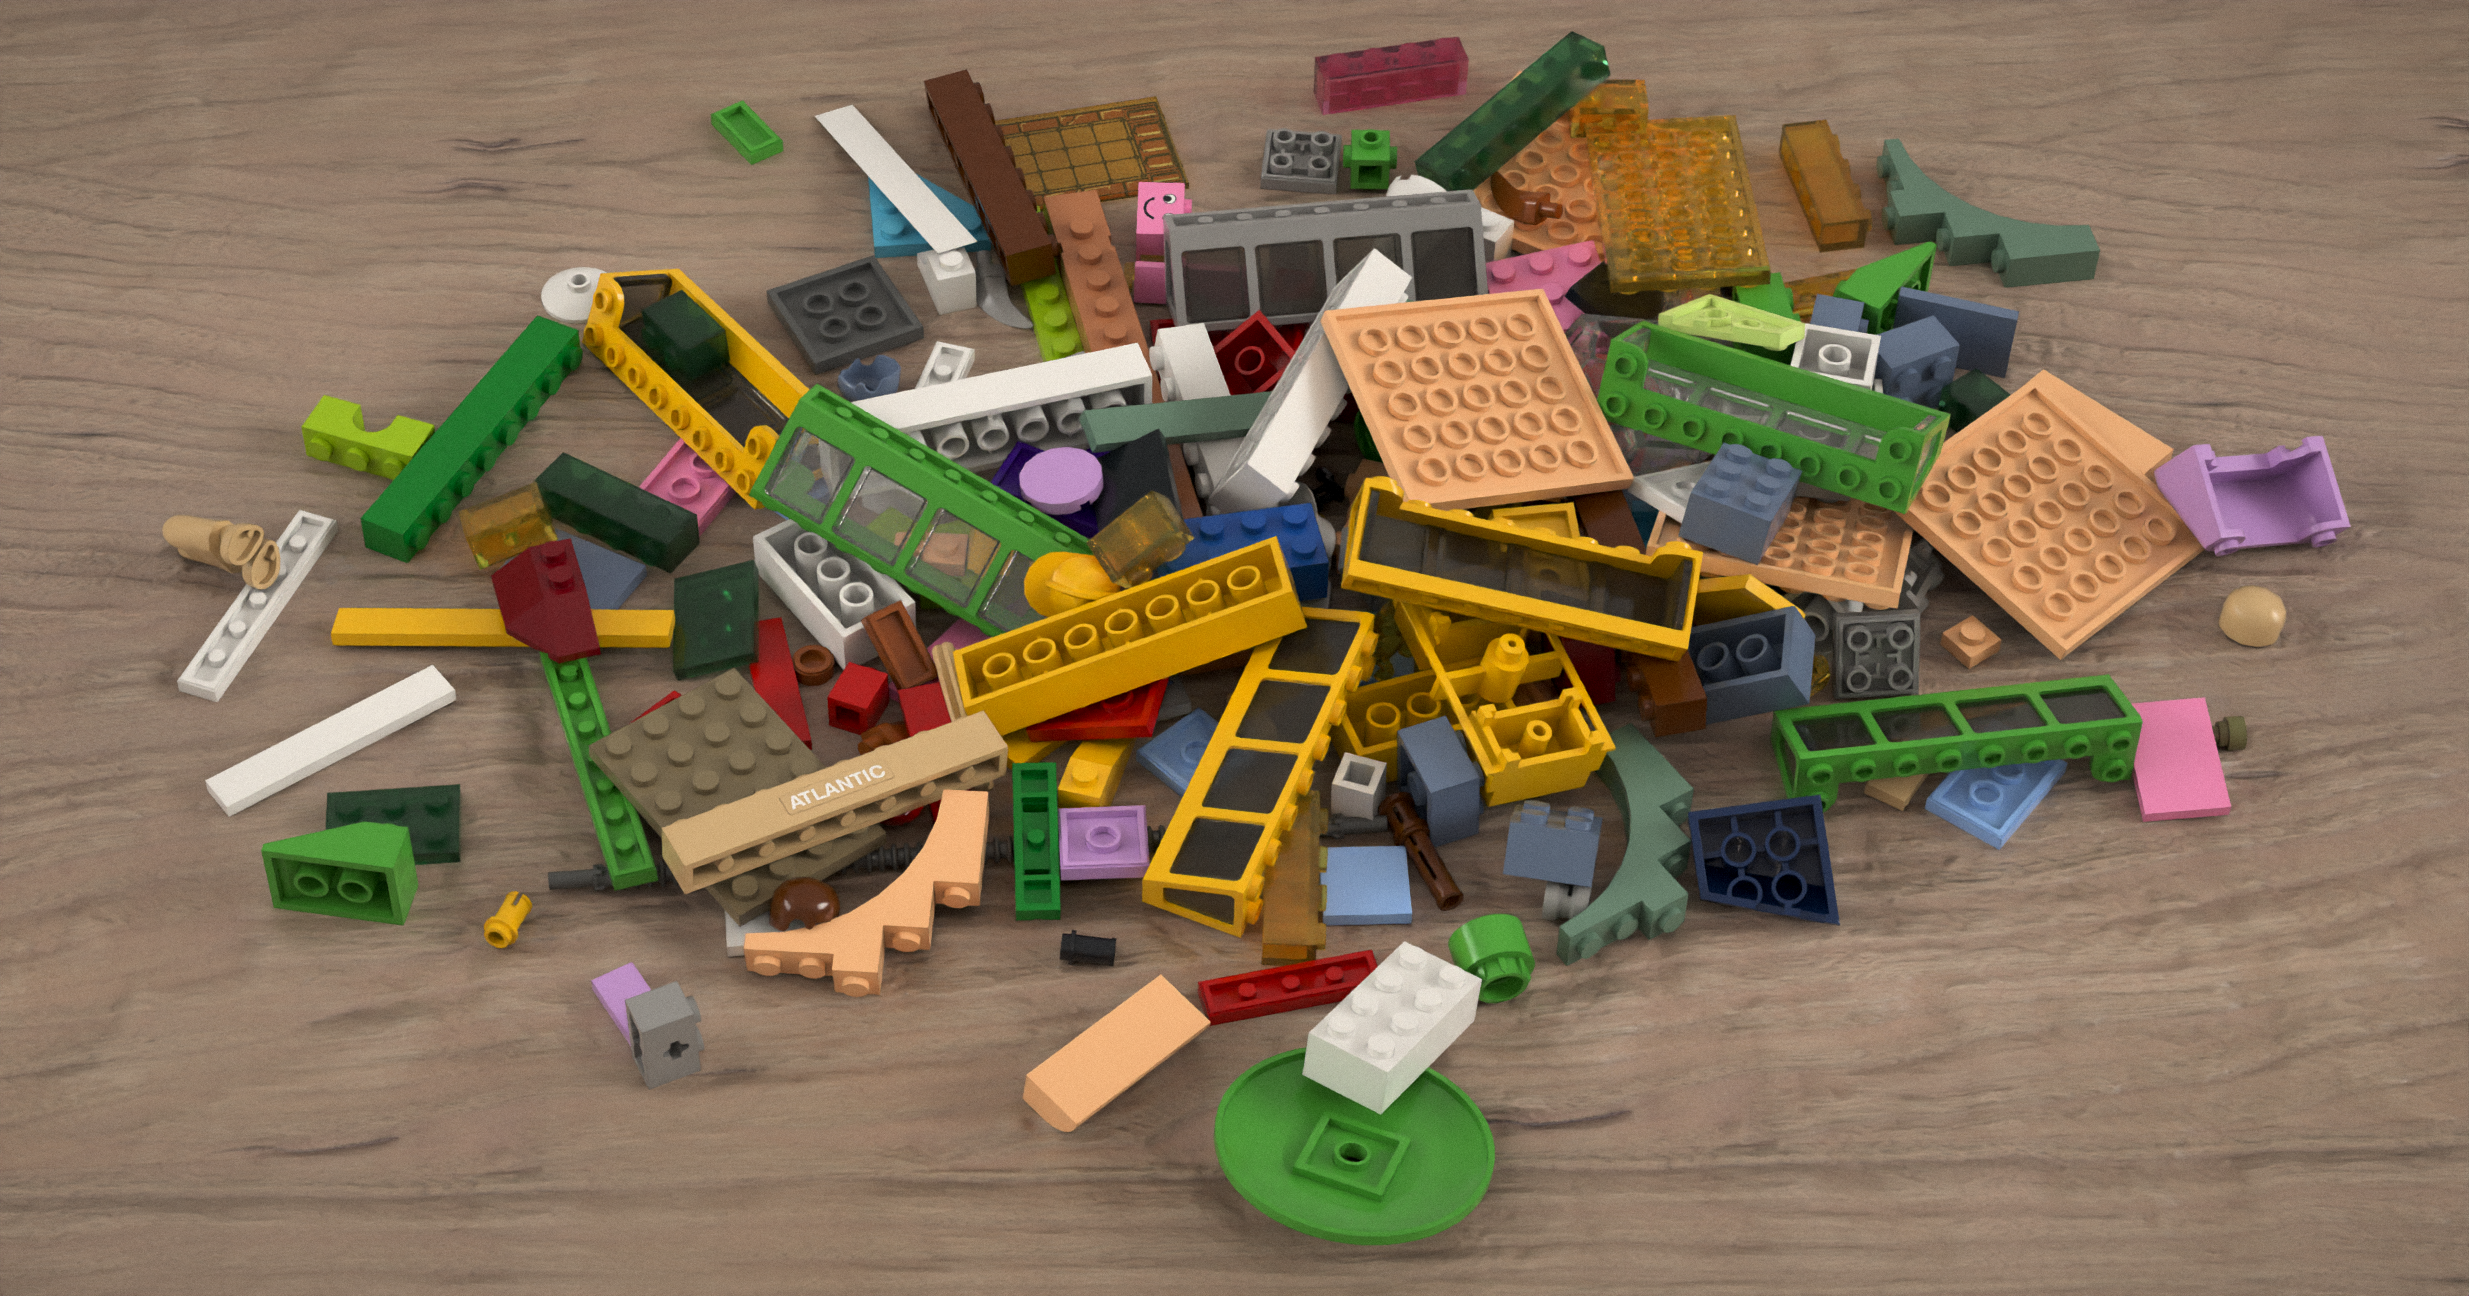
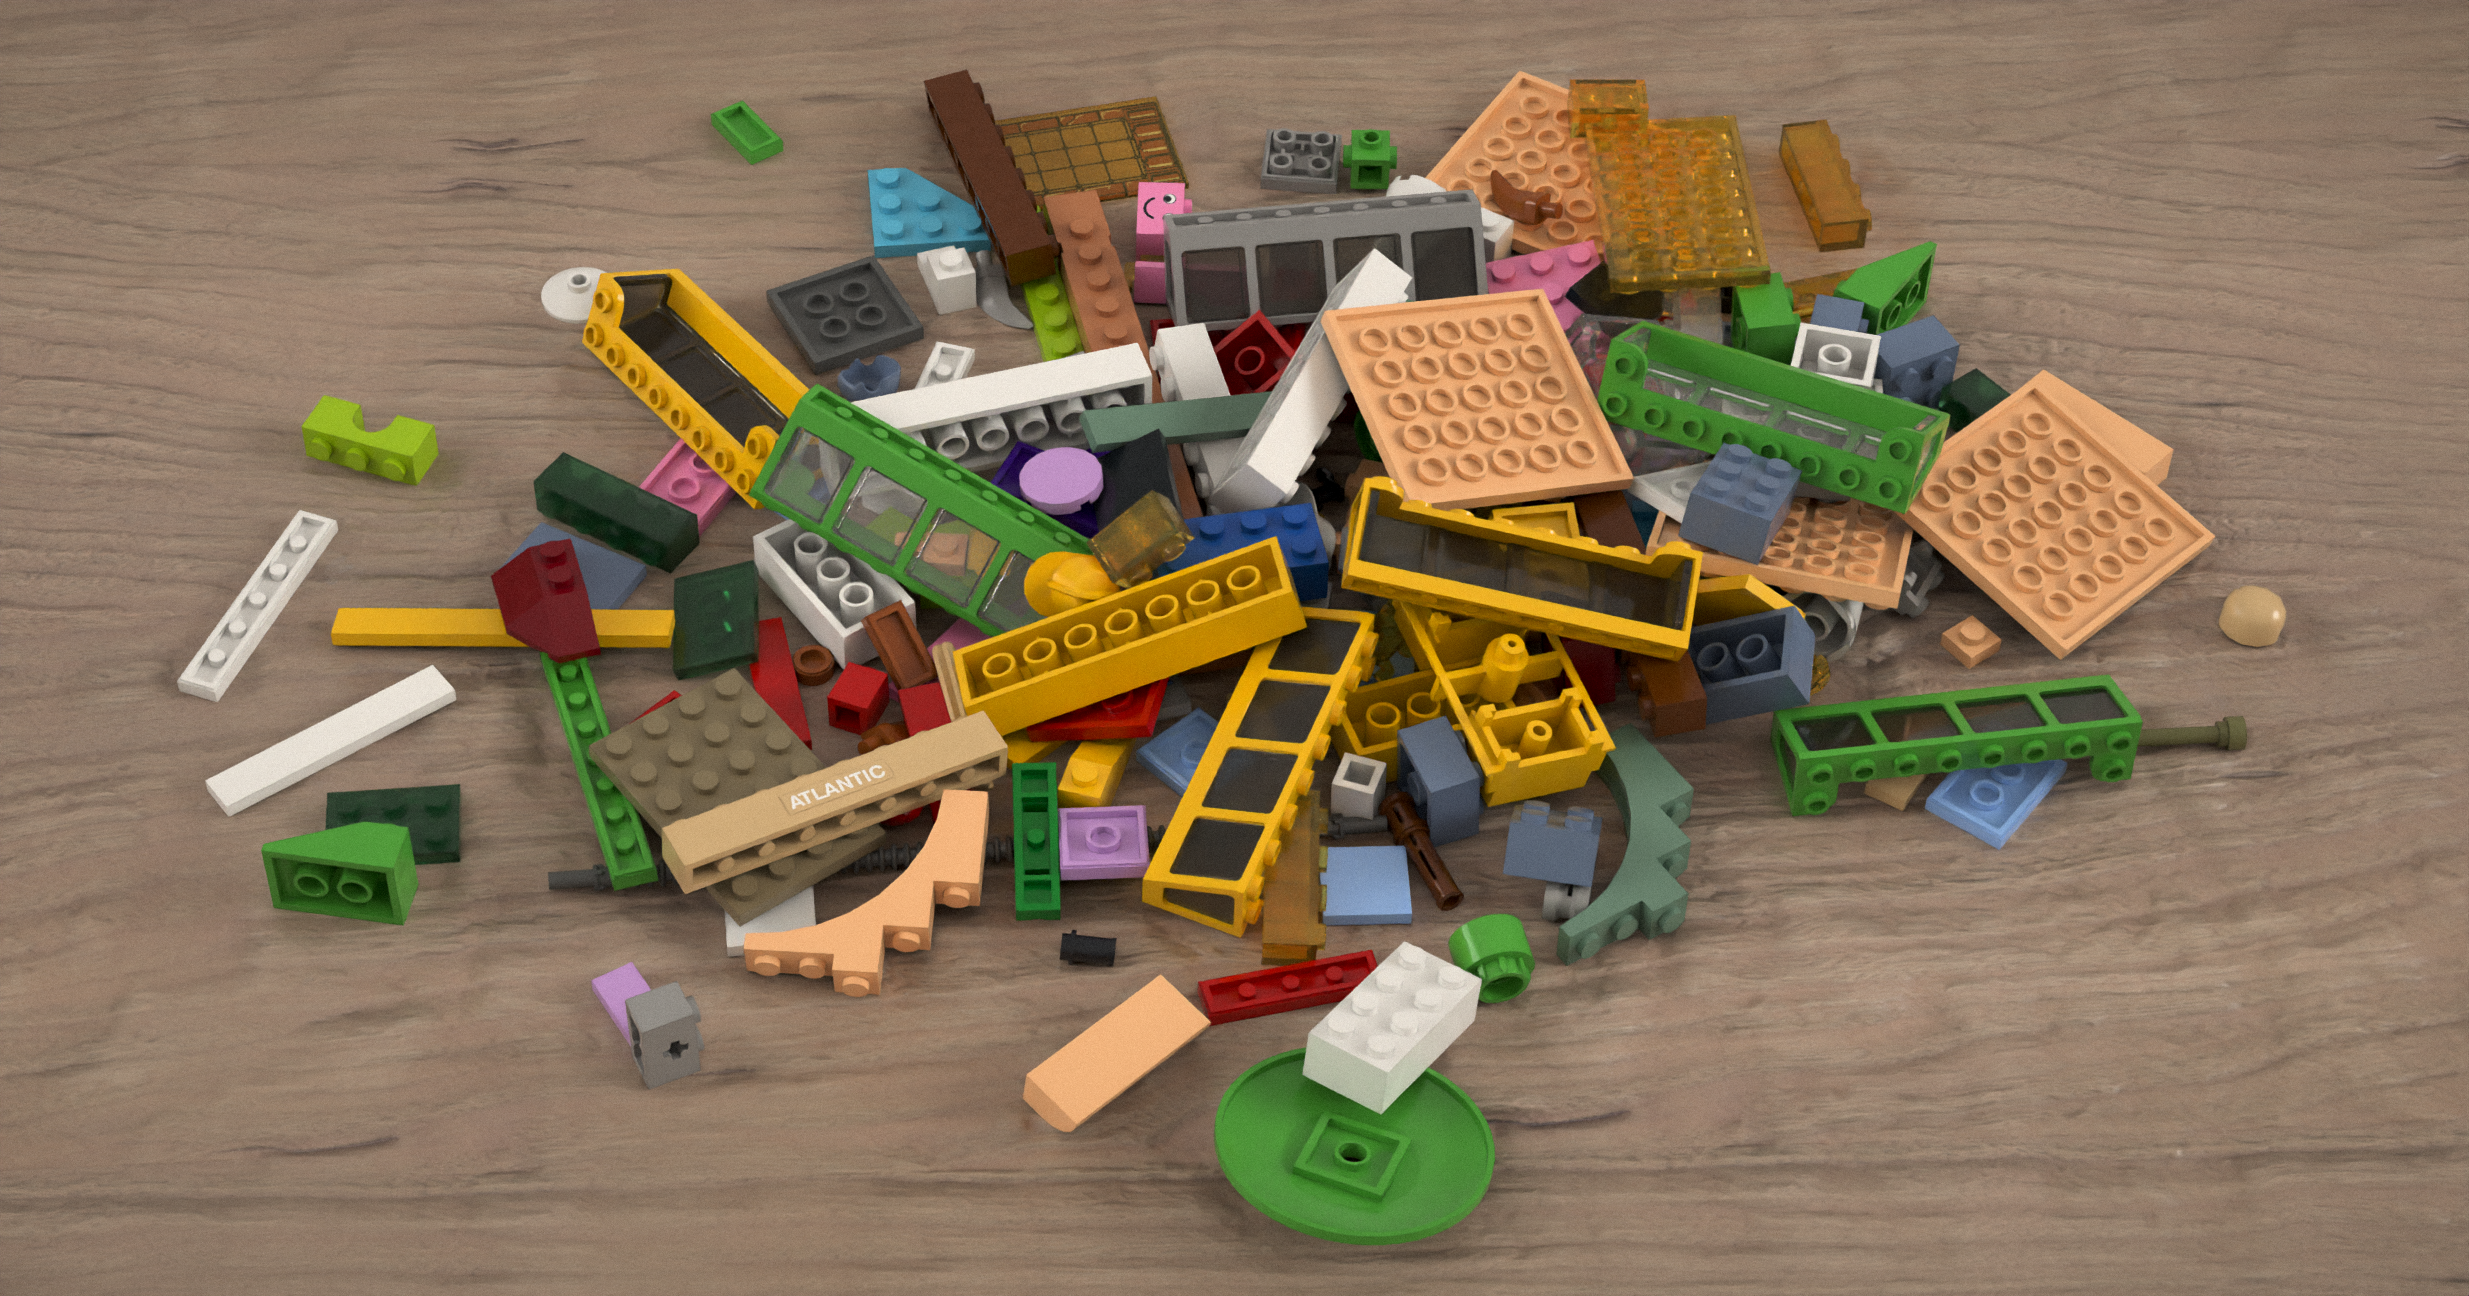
(226, 546): tan piece -> none
(471, 439): green brick -> none
(503, 927): yellow pin -> none
(507, 525): clear yellow brick -> none
(685, 335): clear green brick -> none
(803, 900): reddish brown hair -> none
(896, 179): white sticker -> none
(1390, 75): clear pink brick -> none
(1516, 114): clear green brick -> none
(1733, 321): yellowish green wing -> none
(1766, 858): dark blue wedge -> none
(1876, 653): light grey tile -> none
(1969, 235): sand green arch -> none
(1979, 328): sand blue tile -> none
(2178, 762): bright pink tile -> none
(2256, 497): lavender windscreen -> none

